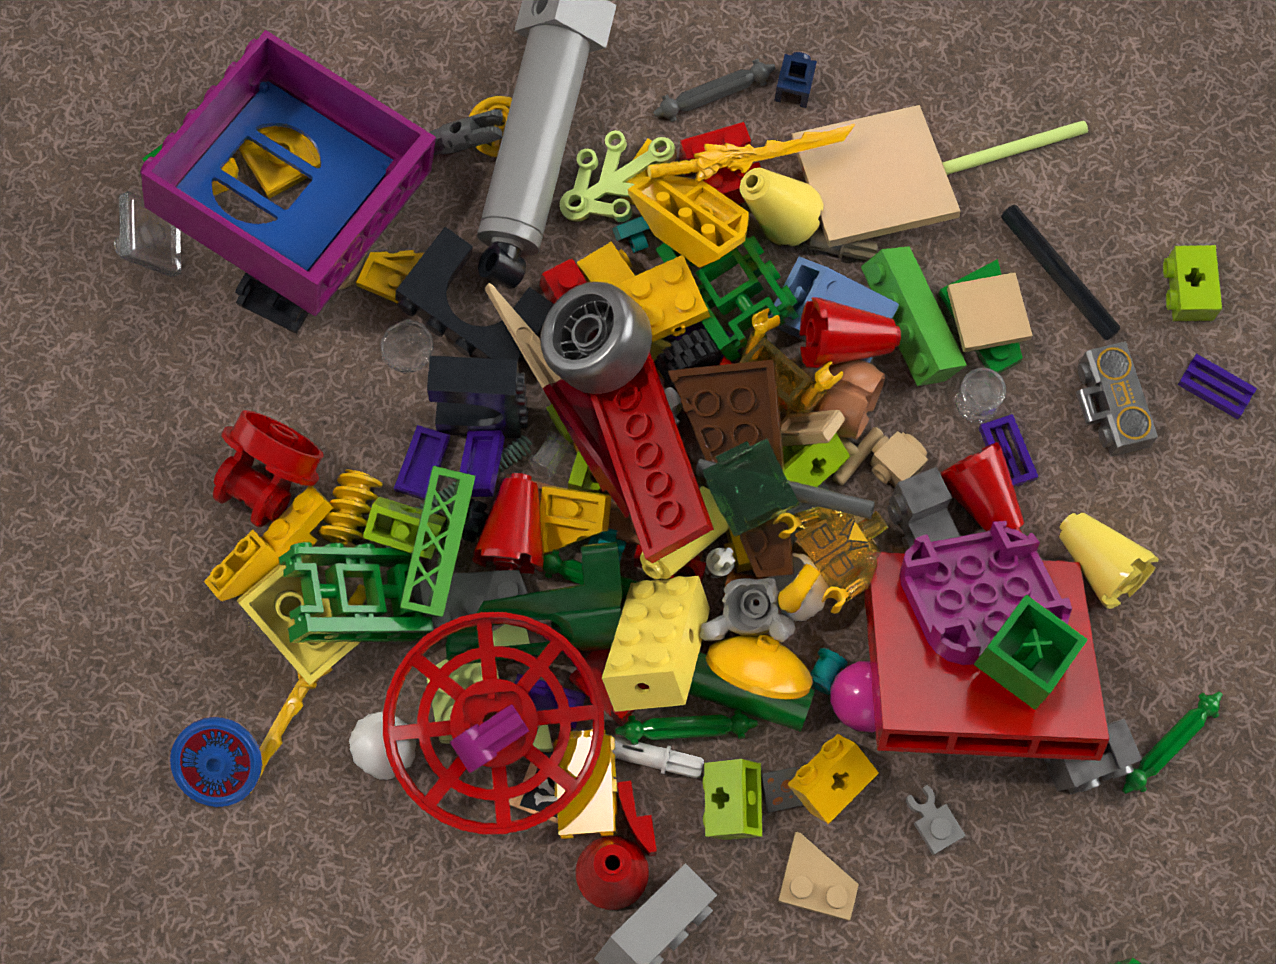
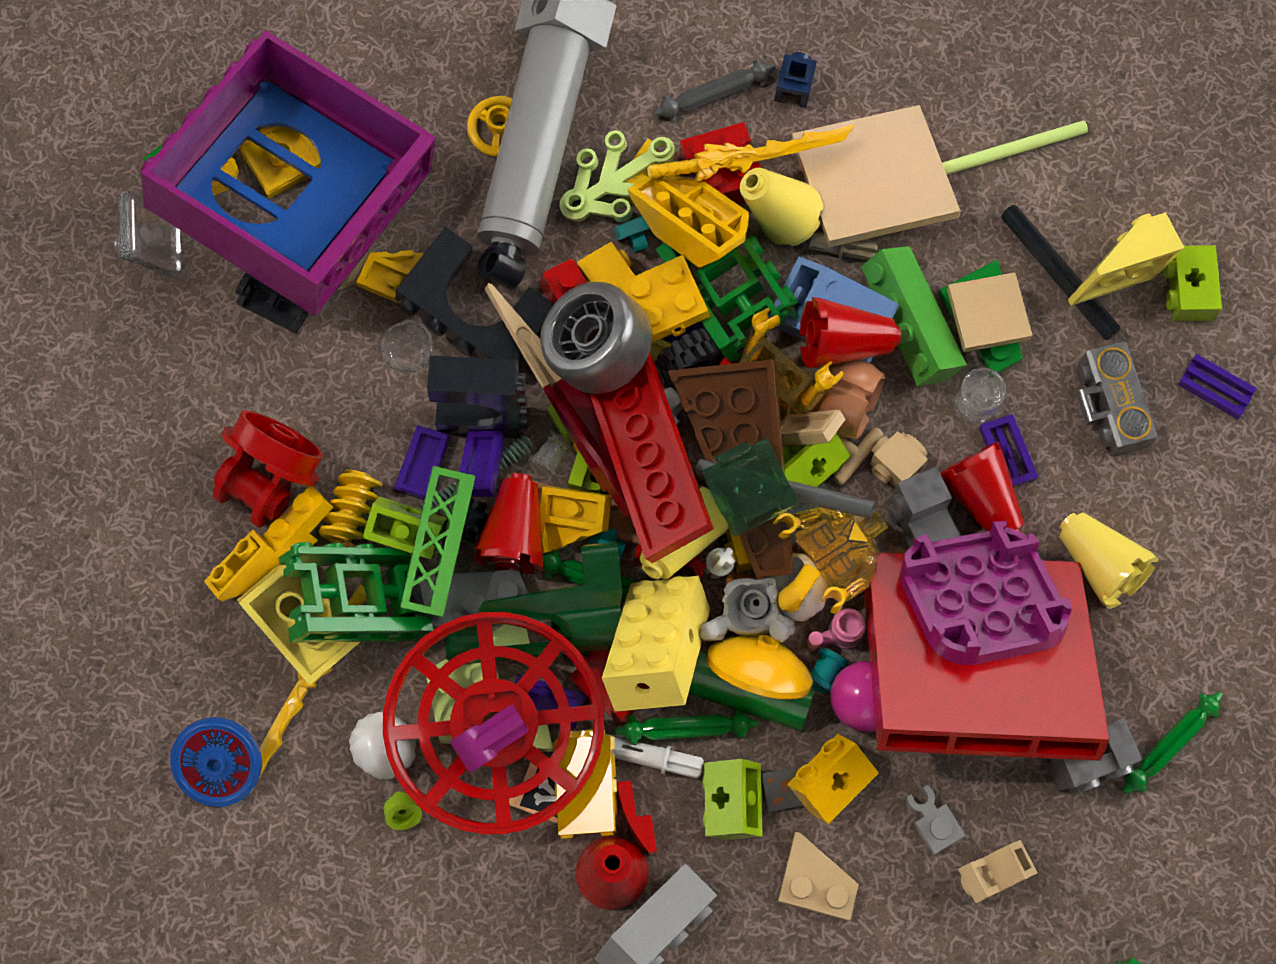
(401, 812): none -> lime tile
(468, 132): dark grey hinge -> none
(843, 631): none -> bright pink piece
(996, 871): none -> tan brick
(1030, 652): green brick -> none
(1134, 259): none -> light yellow slope

